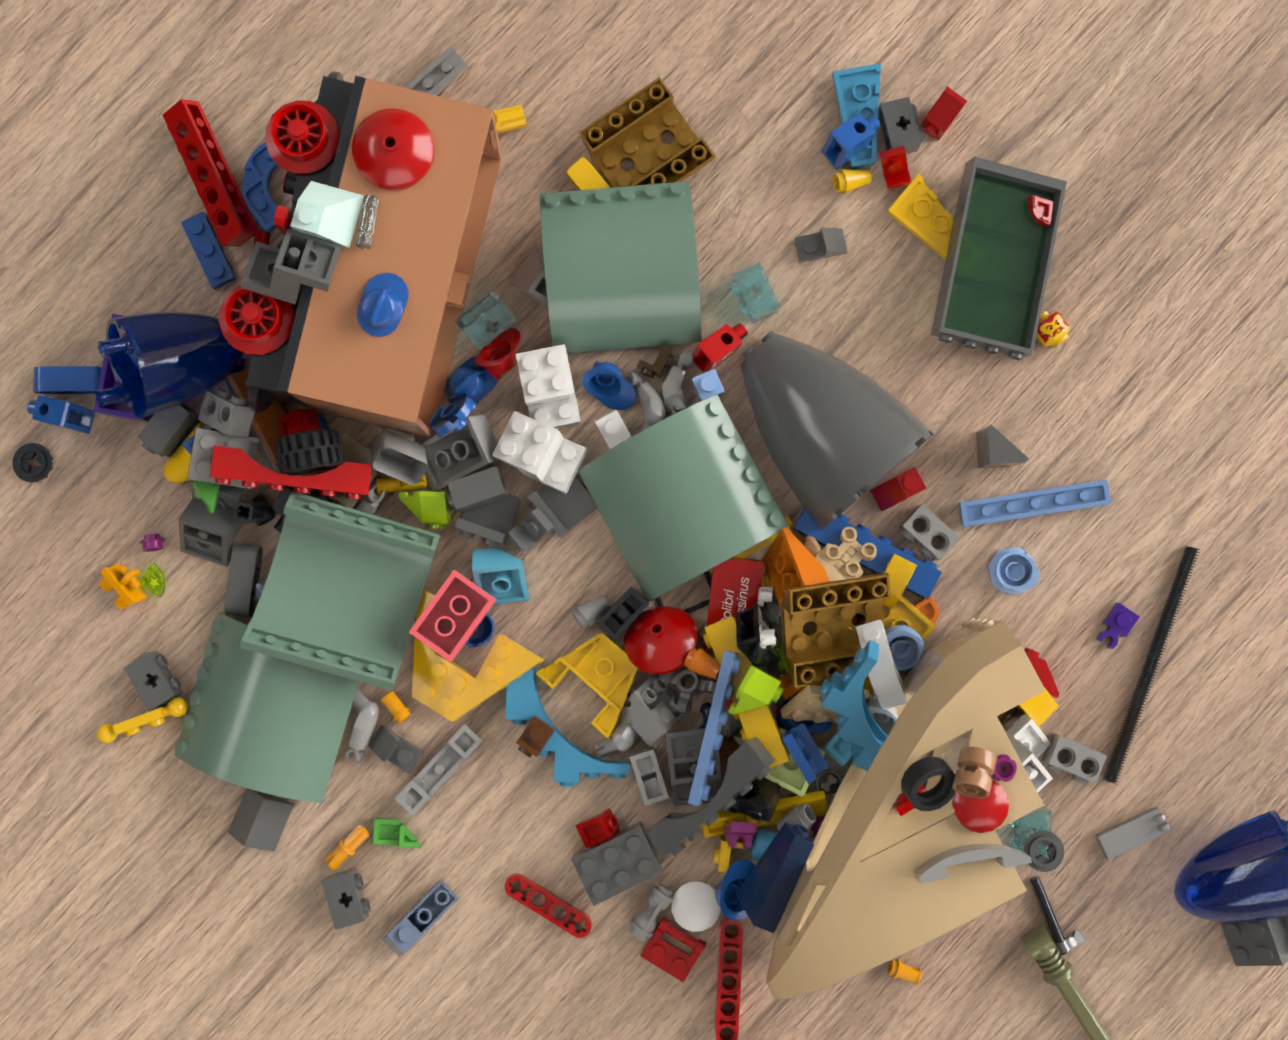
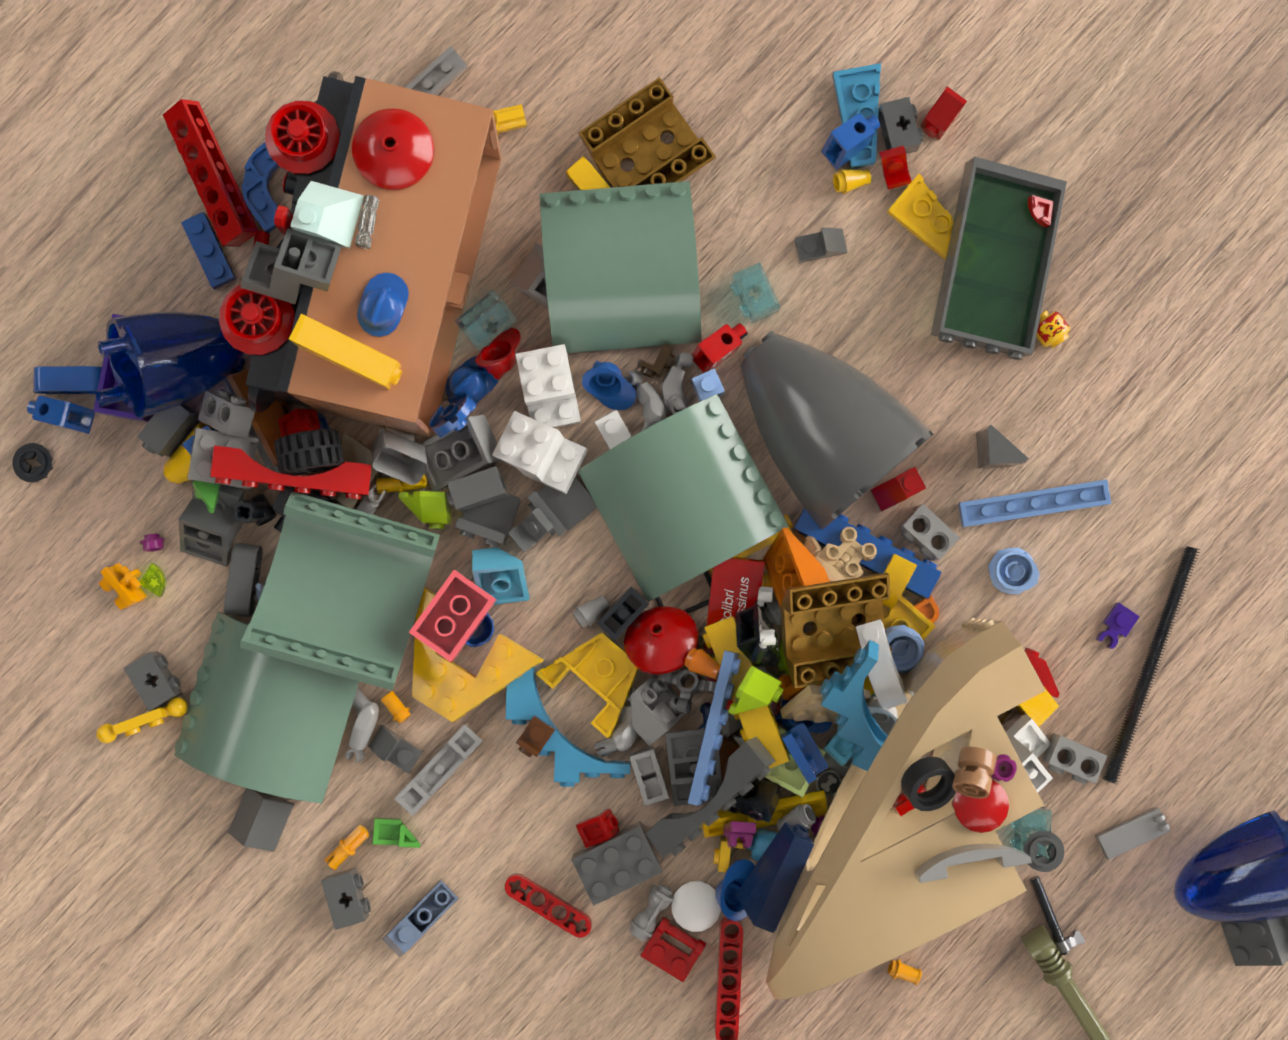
(345, 352): none -> yellow slope

